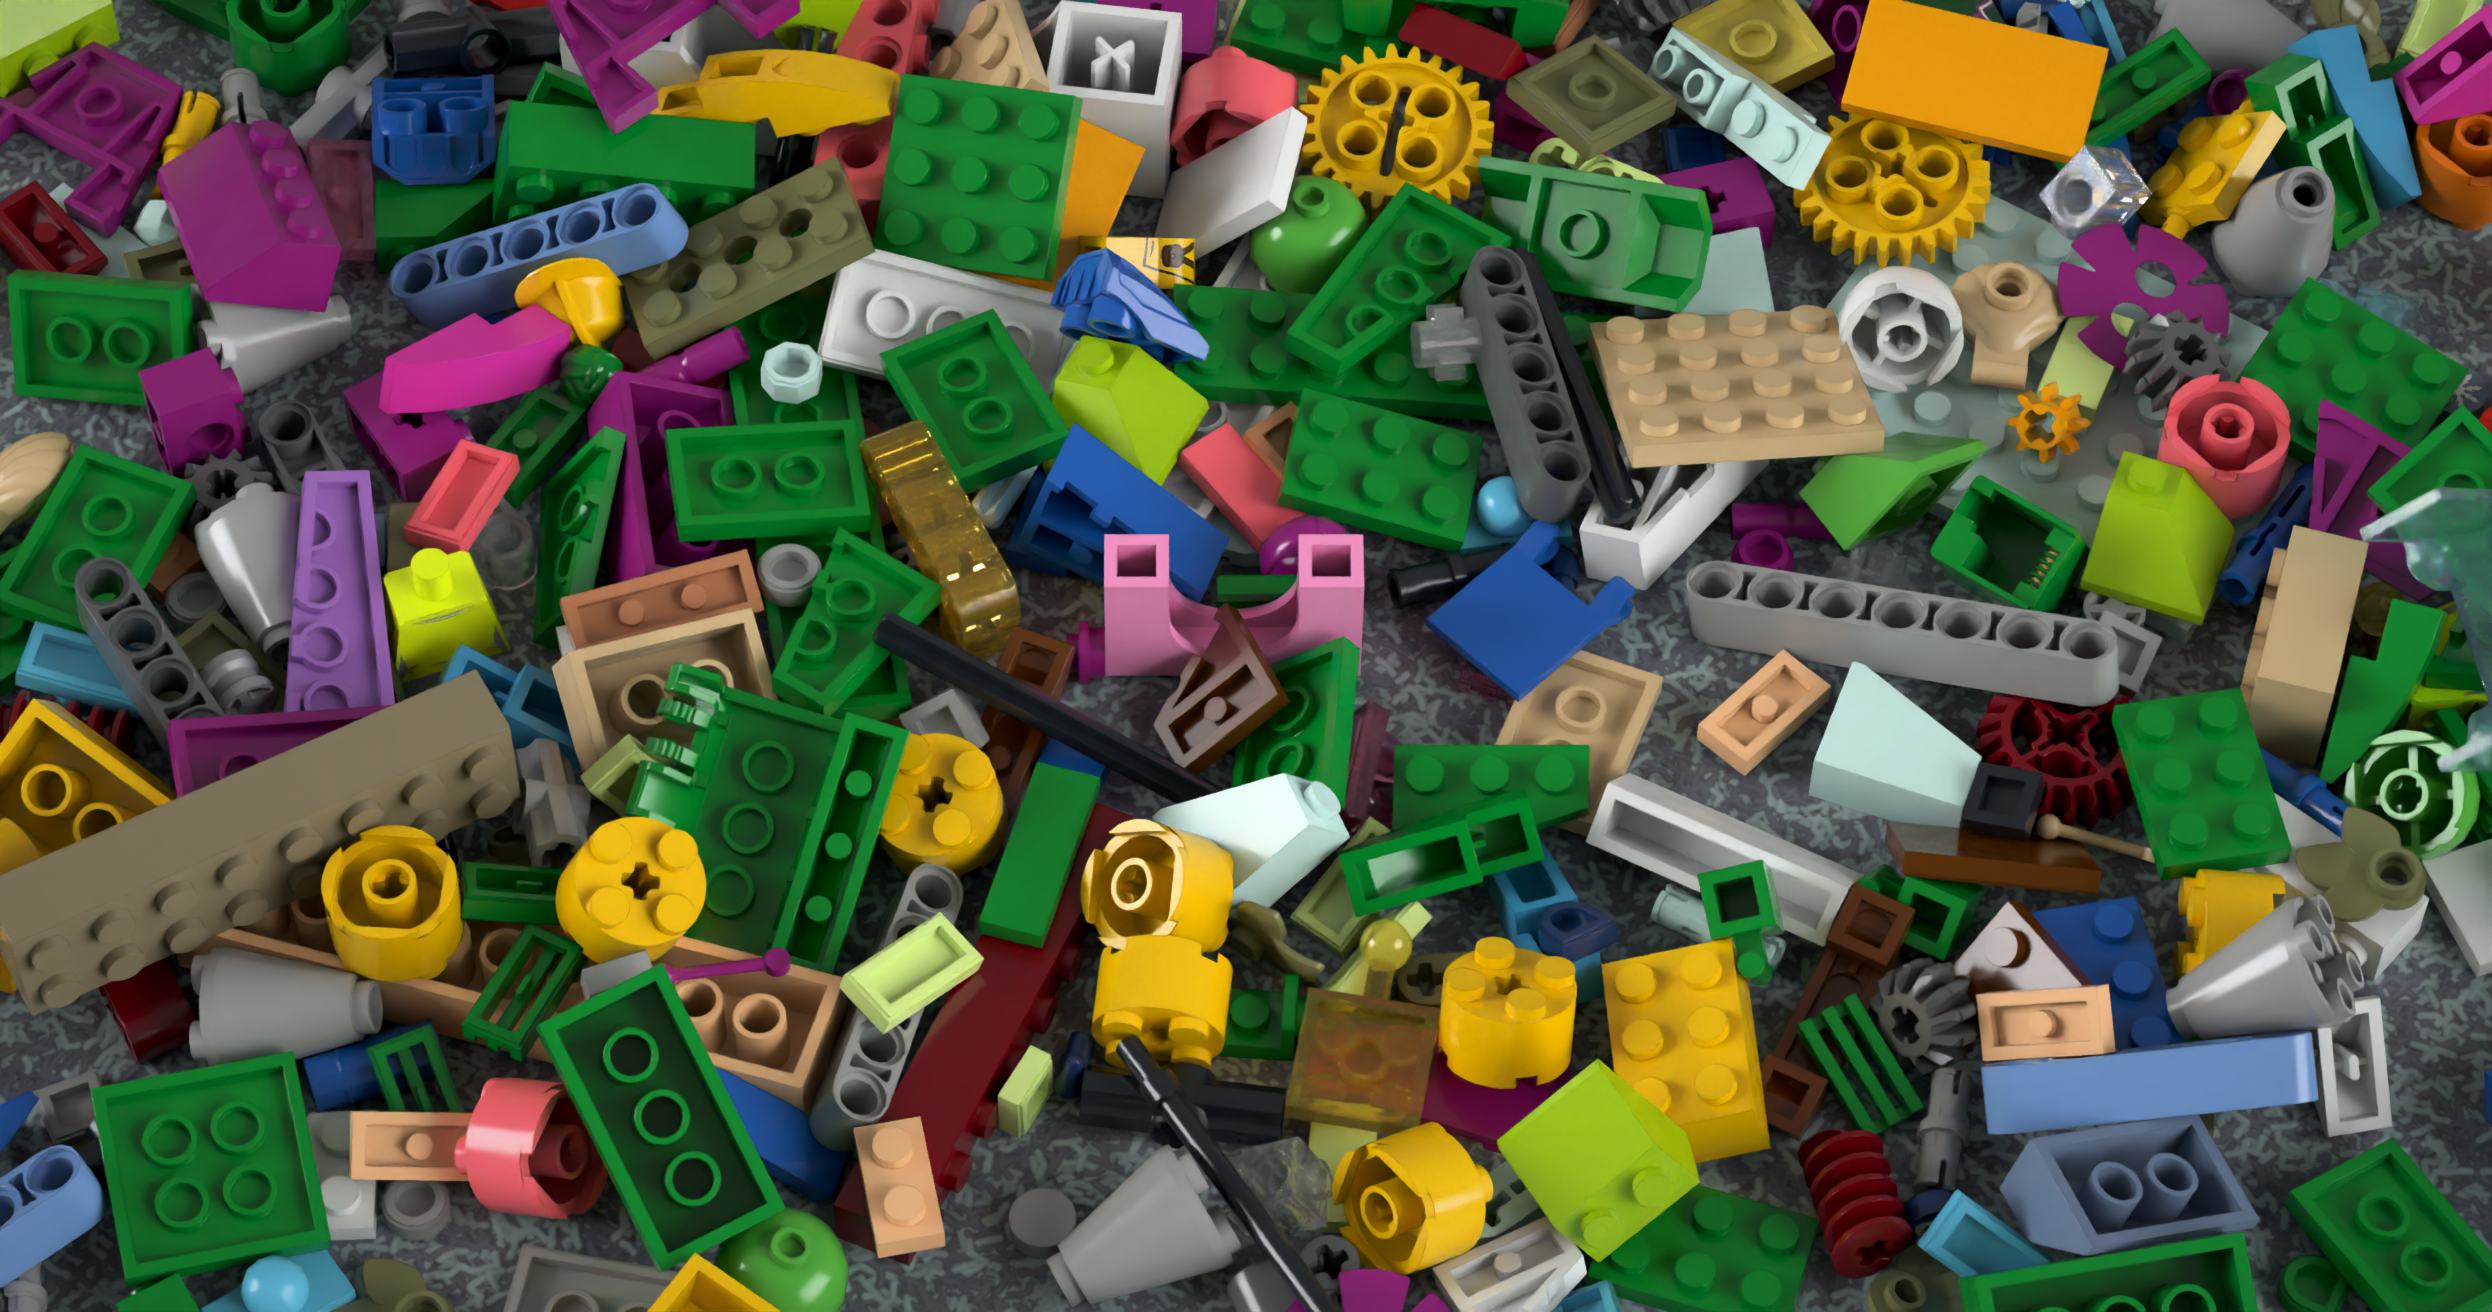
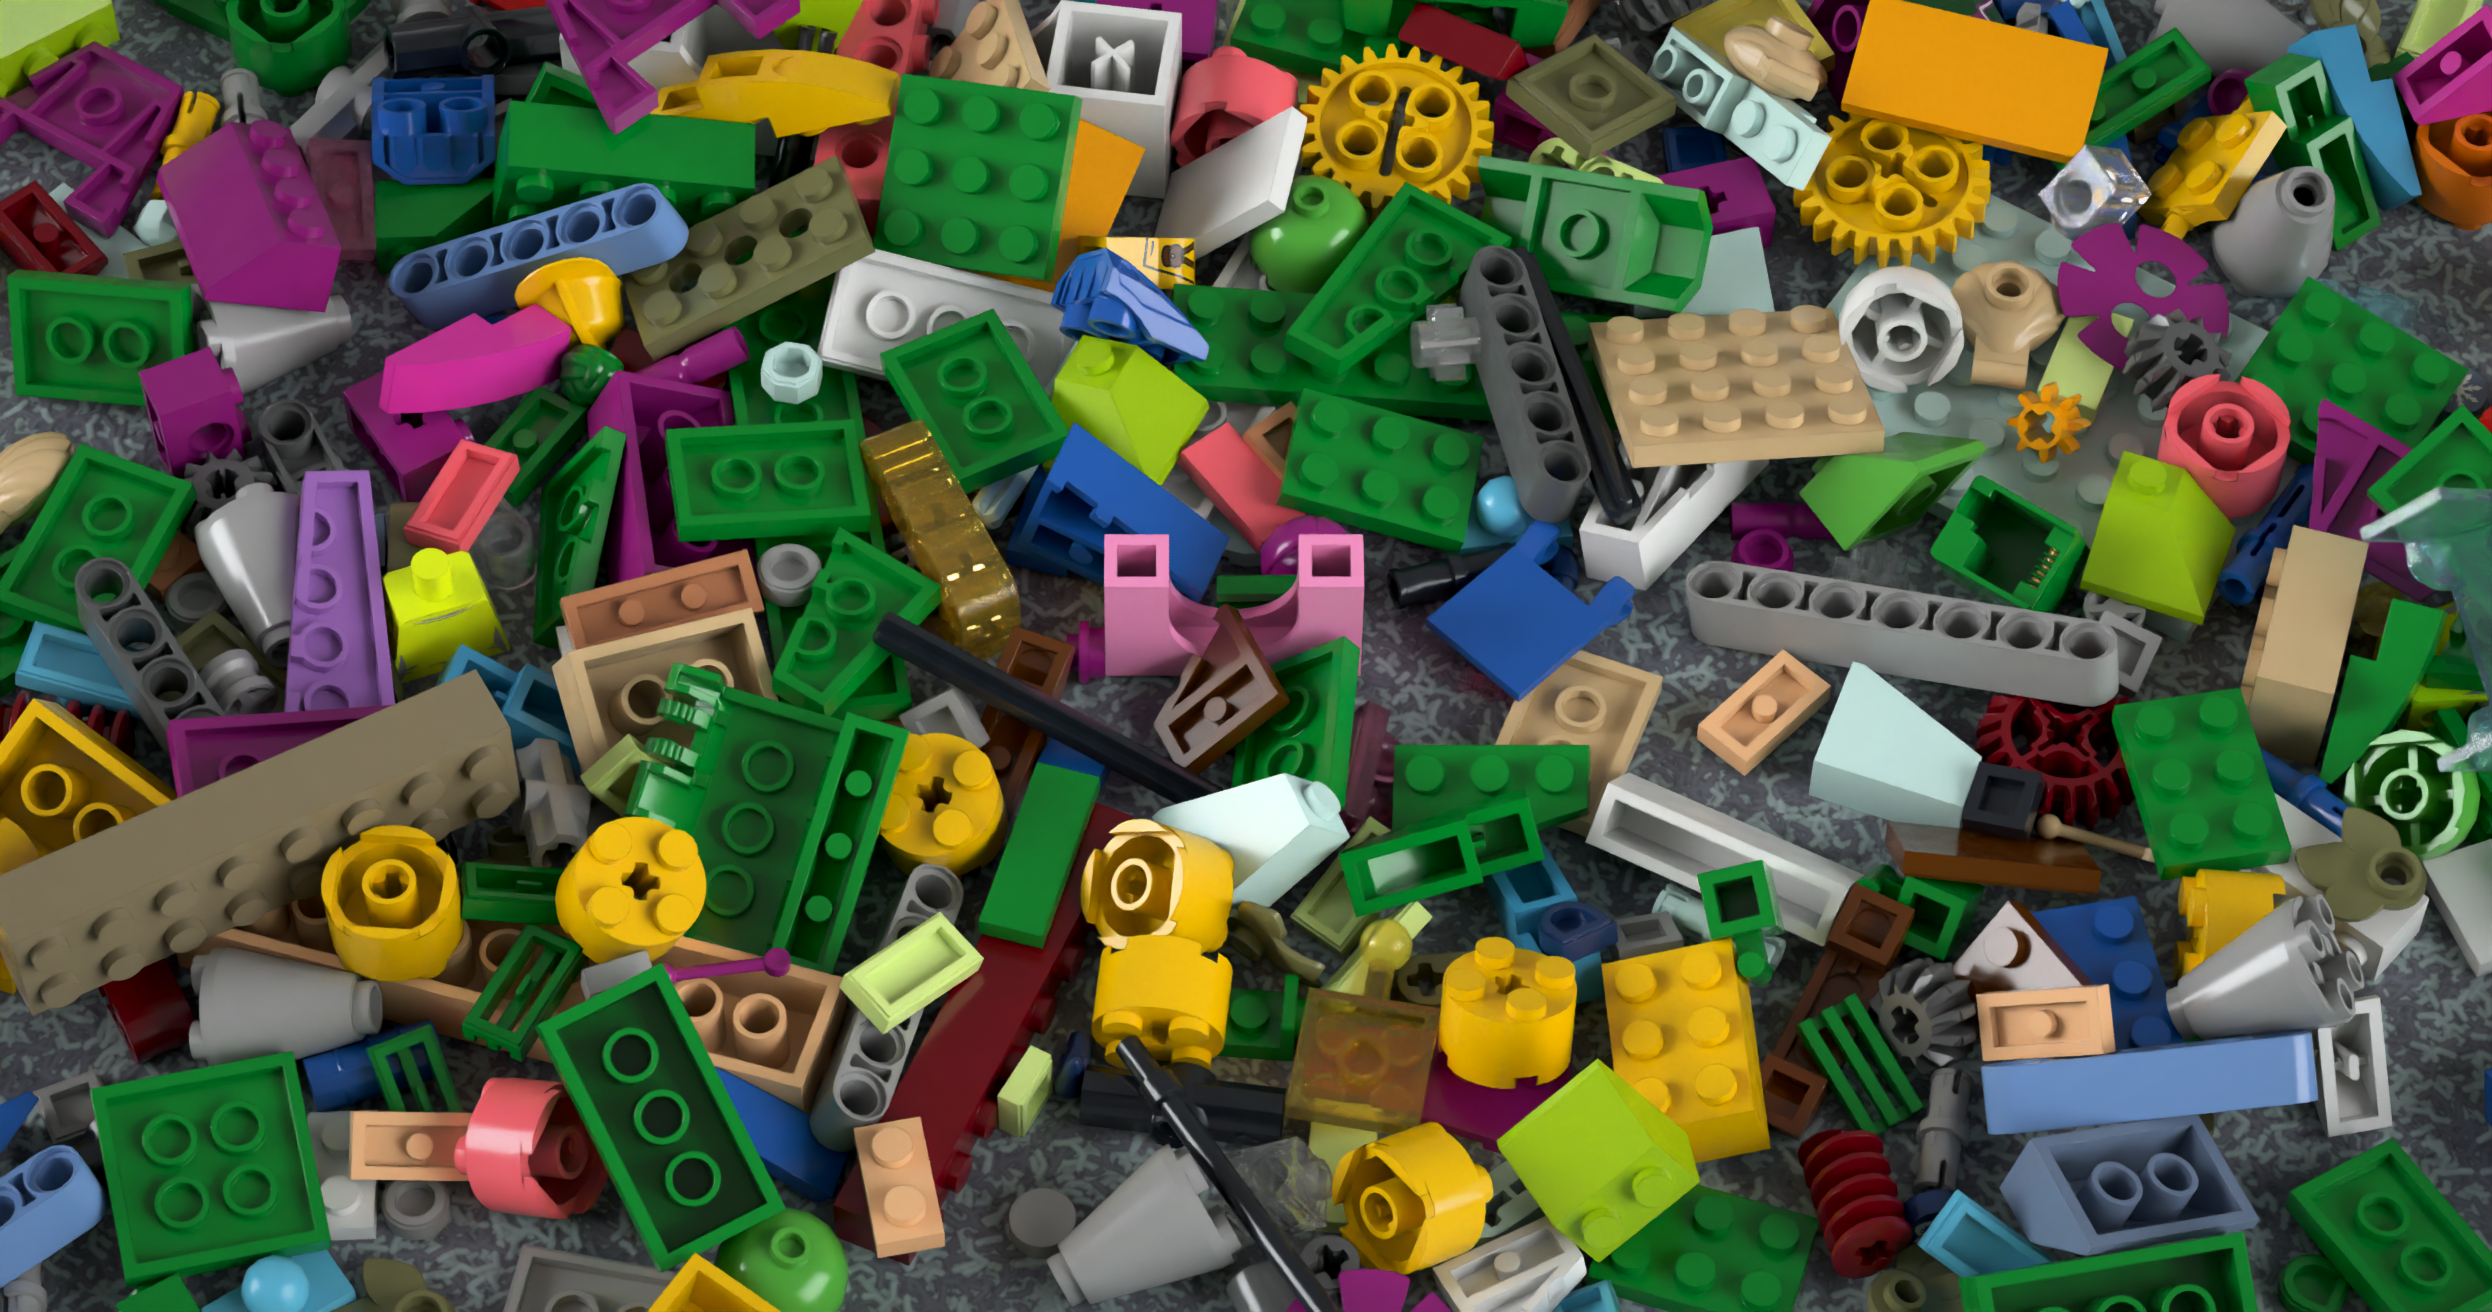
(1645, 936): none -> light grey tile
(1777, 58): none -> tan animal

